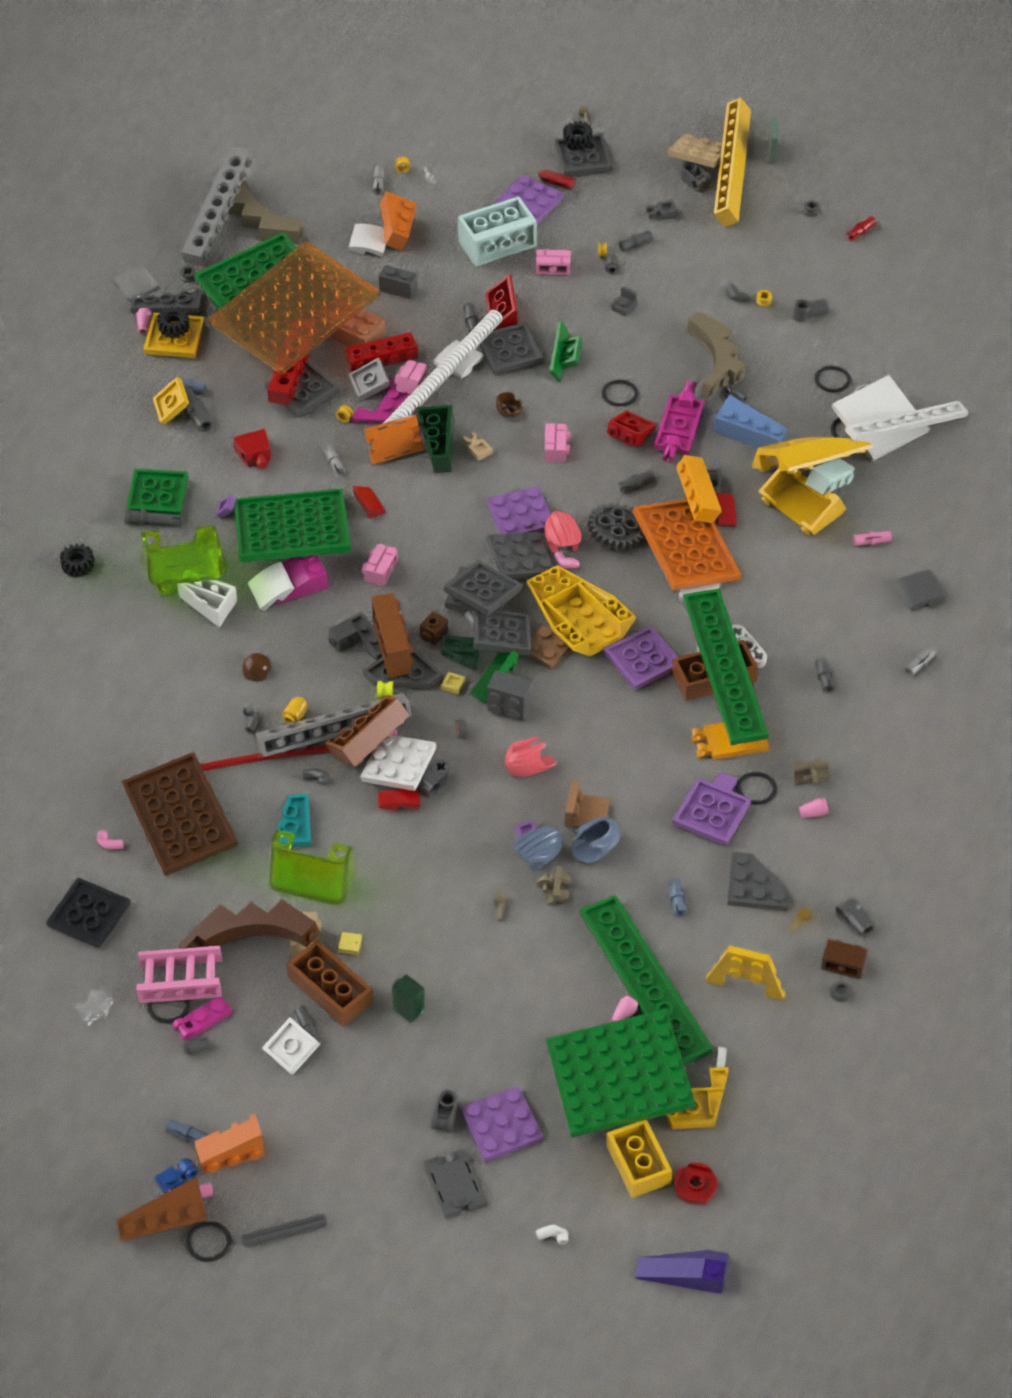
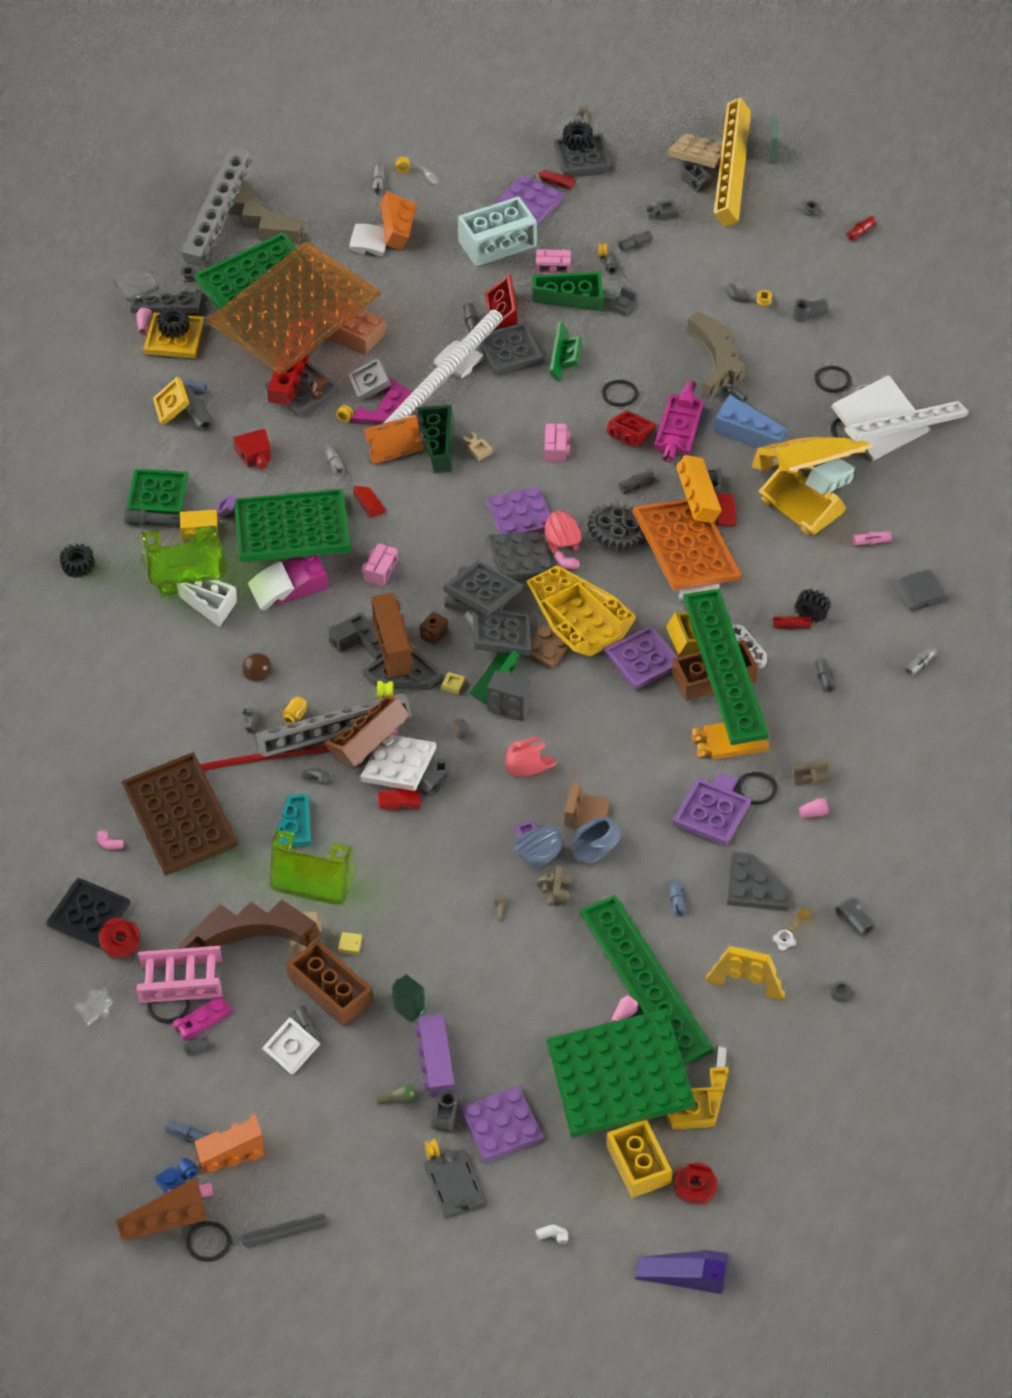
(115, 948): none -> red plate
(192, 519): none -> yellow piece
(316, 386): none -> reddish brown arm
(388, 350): red brick -> none
(398, 282): dark grey brick -> none
(404, 1093): none -> olive piece
(410, 376): bright pink brick -> none
(432, 1148): none -> yellow bush
(436, 1054): none -> medium lavender brick
(460, 650): clear green wing -> none
(508, 405): reddish brown hair -> none
(569, 289): none -> green wedge
(682, 634): none -> yellow piece
(784, 935): none -> white plate
(791, 622): none -> red pin
(820, 605): none -> black tyre
(844, 958): reddish brown brick -> none

